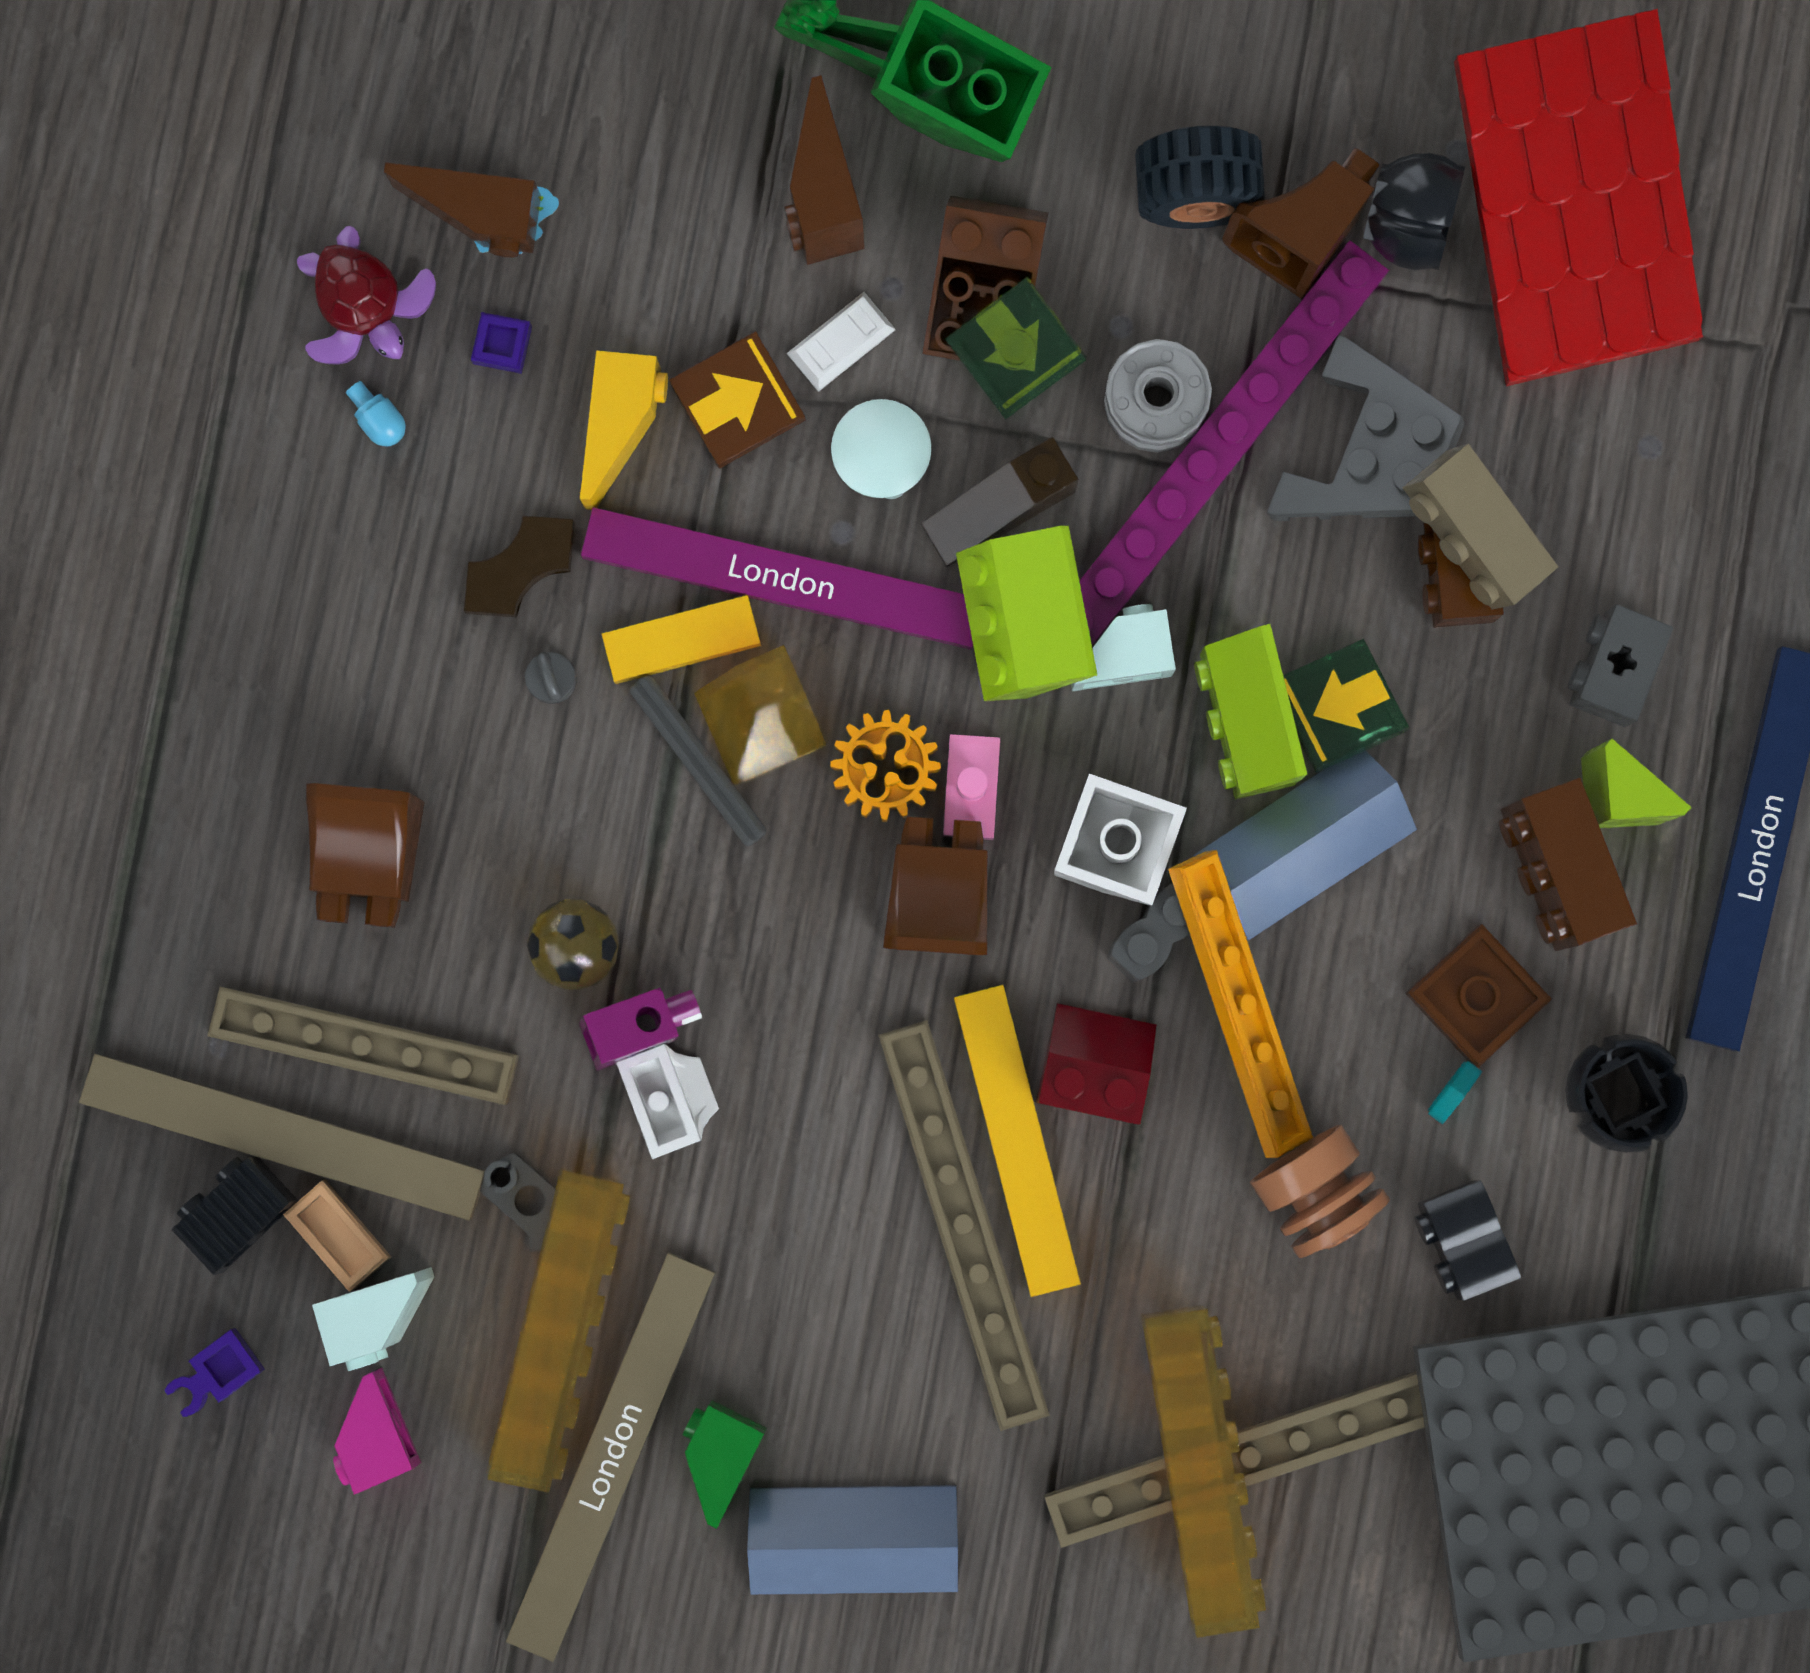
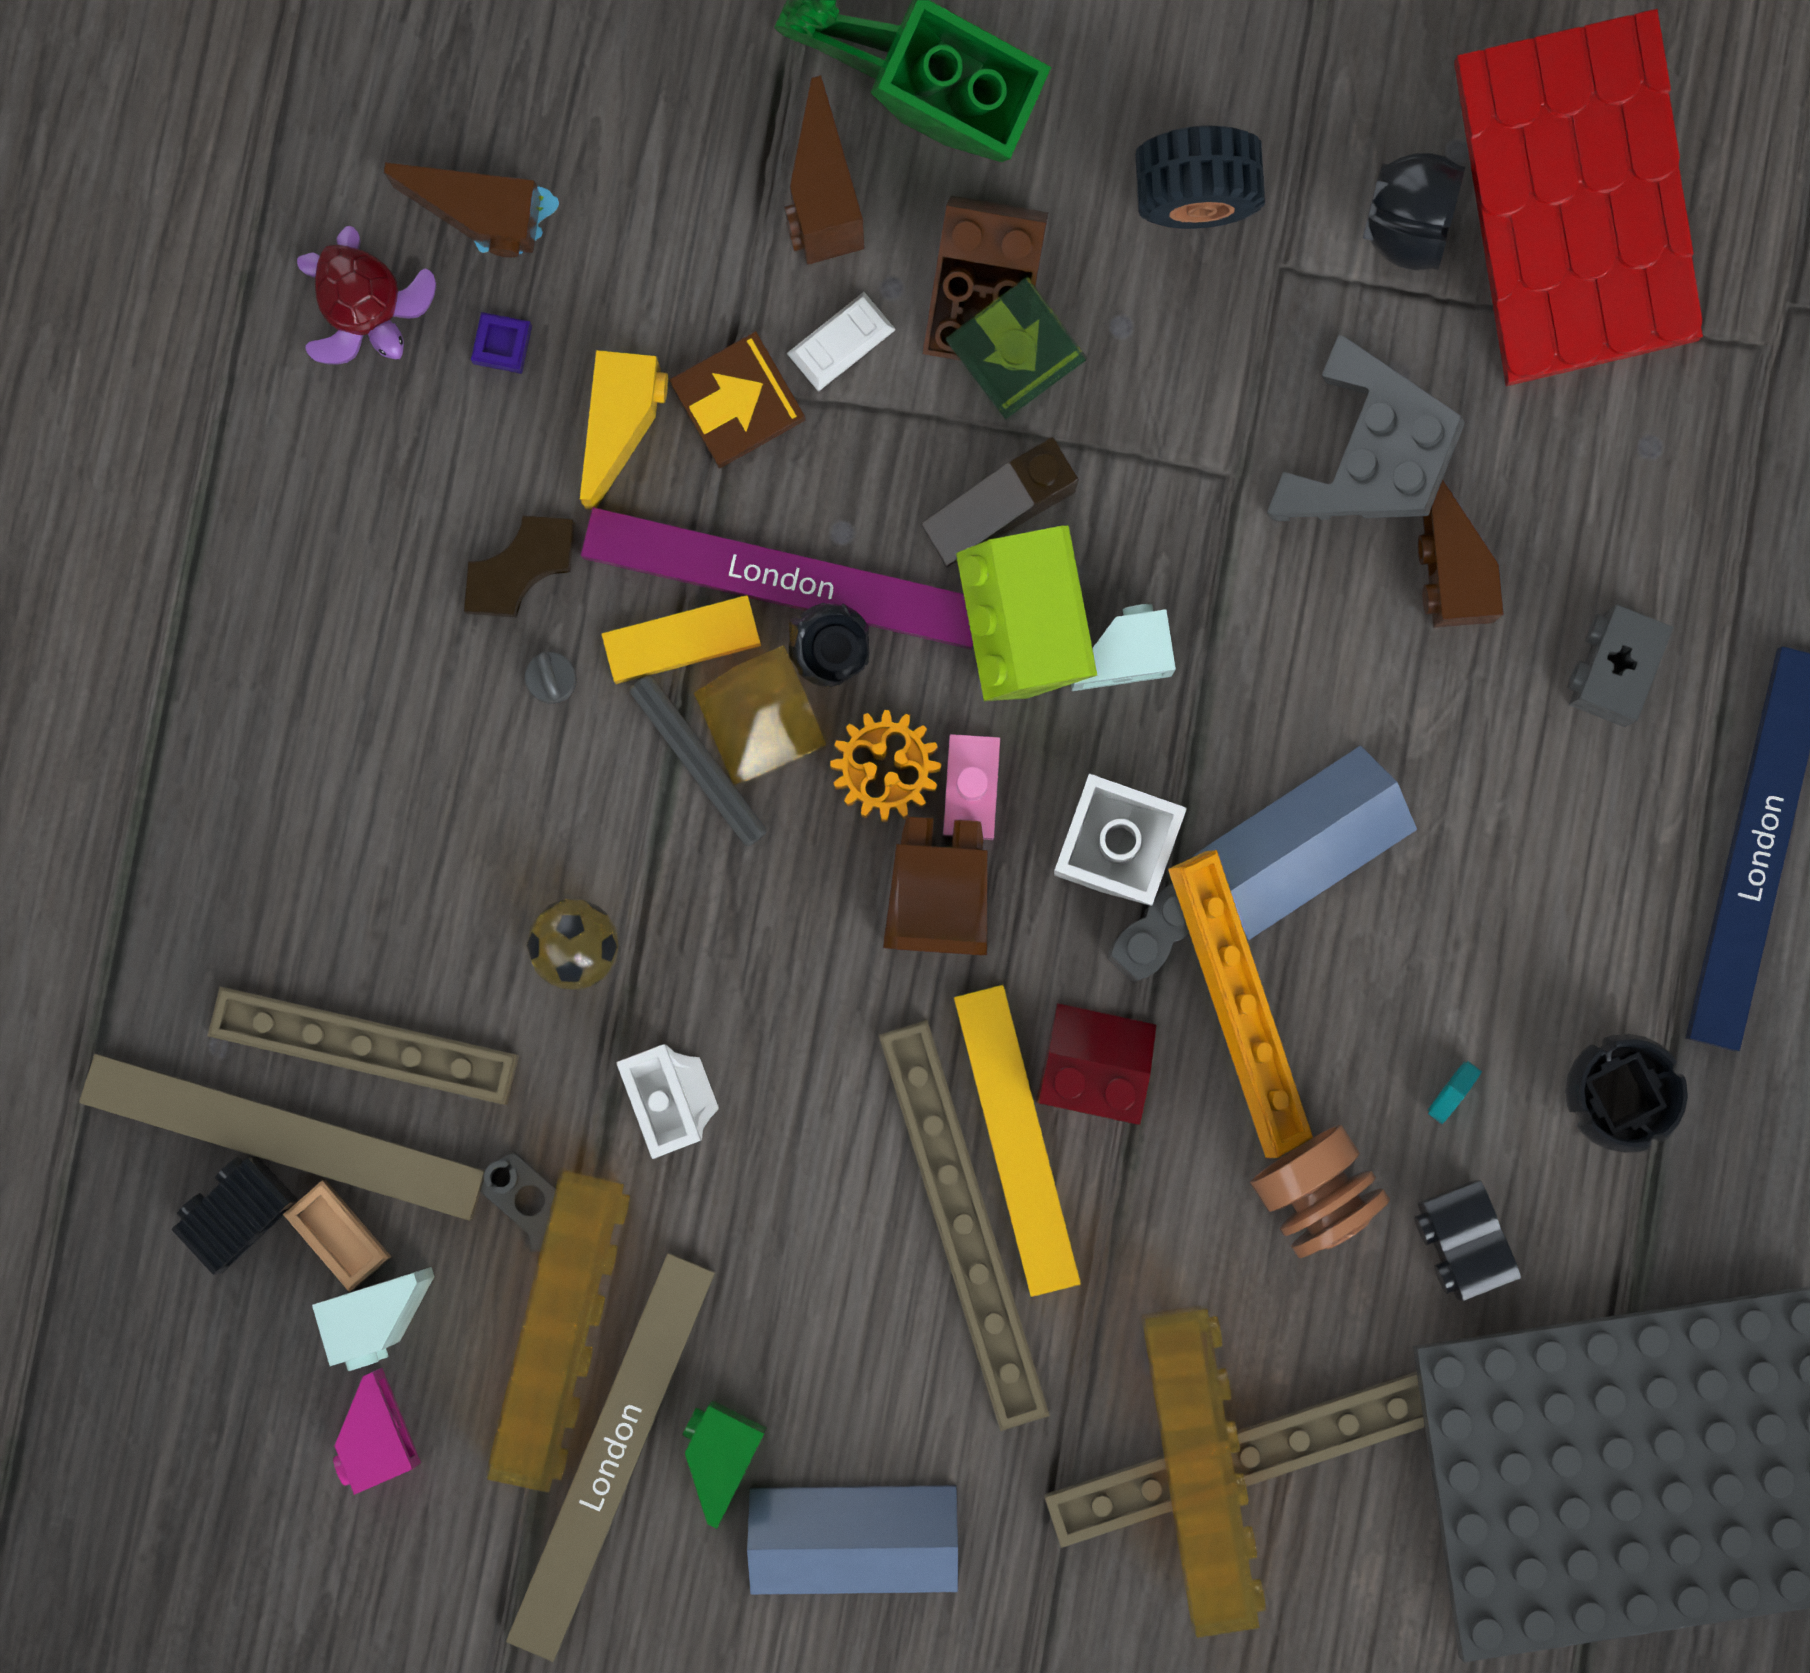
(220, 1370): dark purple plate -> none
(362, 848): reddish brown hips -> none
(377, 416): medium azure cylinder -> none
(613, 1030): magenta torso -> none
(829, 644): none -> black hair
(881, 448): light aqua dish -> none
(1162, 365): light grey wheel -> none
(1227, 435): magenta plate -> none
(1251, 713): lime slope -> none
(1302, 229): reddish brown hips -> none
(1342, 706): clear green tile -> none
(1478, 996): reddish brown tile -> none
(1479, 527): dark tan brick -> none
(1566, 866): reddish brown brick -> none
(1625, 790): lime slope -> none

